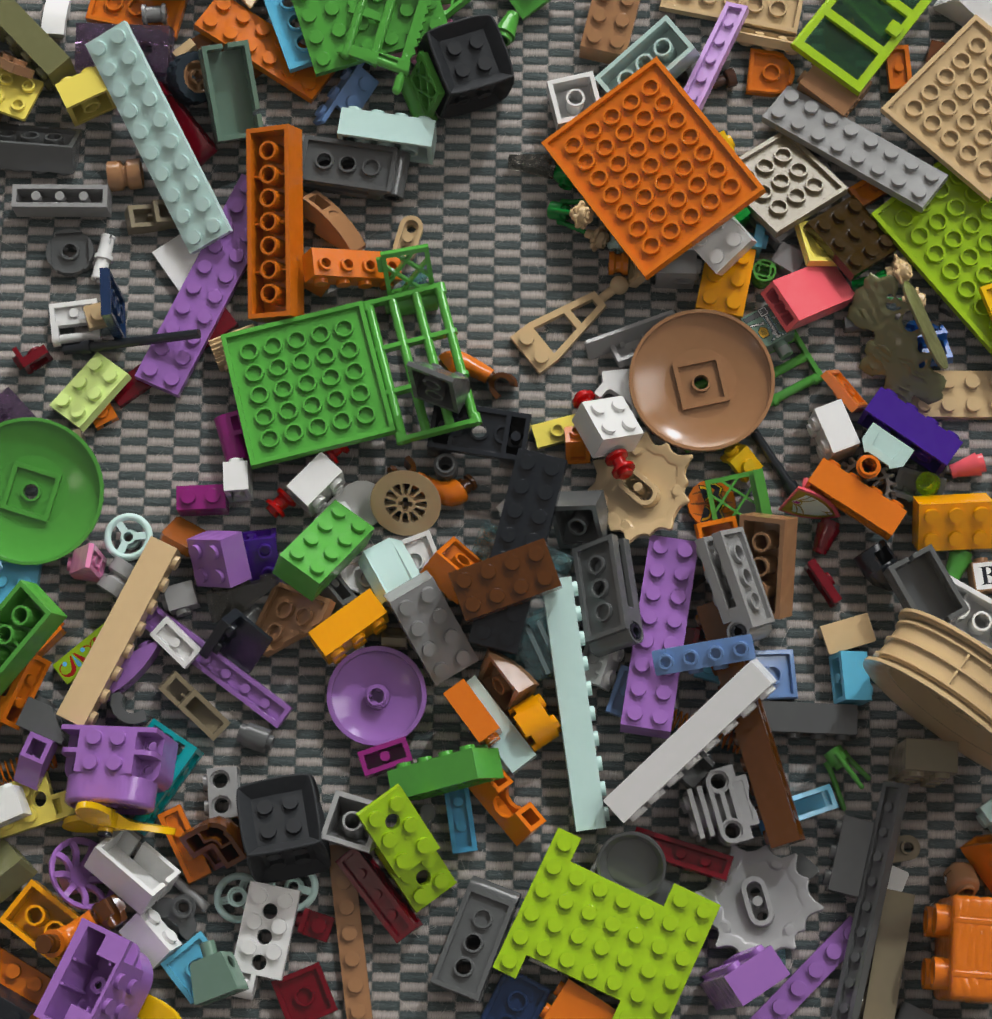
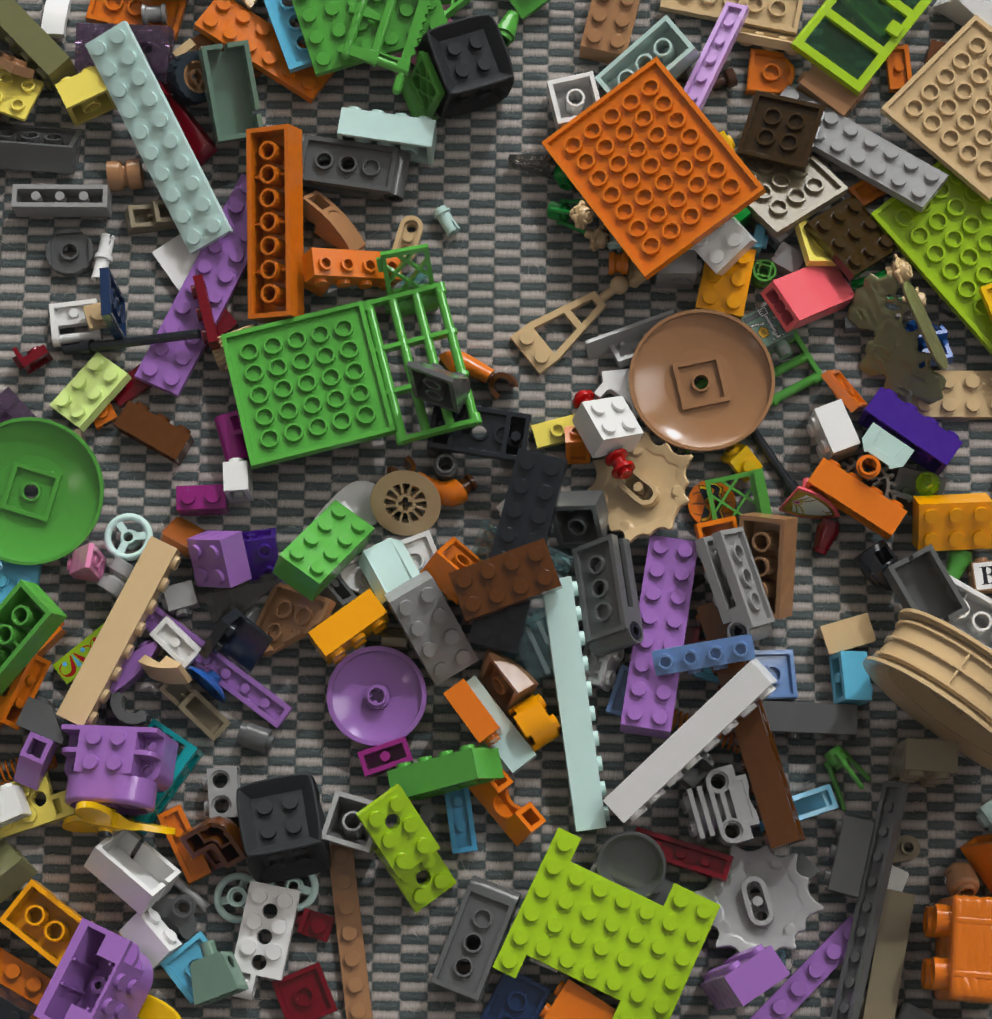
(76, 876): medium lavender wheel -> none
(108, 912): reddish brown piece -> none
(154, 431): none -> reddish brown brick
(165, 671): none -> tan slope
(205, 312): none -> dark red plate
(209, 682): none -> blue dish
(312, 485): white brick -> none
(352, 90): medium blue bracket -> none
(379, 894): dark red fence -> none
(446, 220): none -> light aqua pin
(780, 131): none -> dark brown plate
(823, 582): dark red plate -> none
(969, 466): coral cone -> none

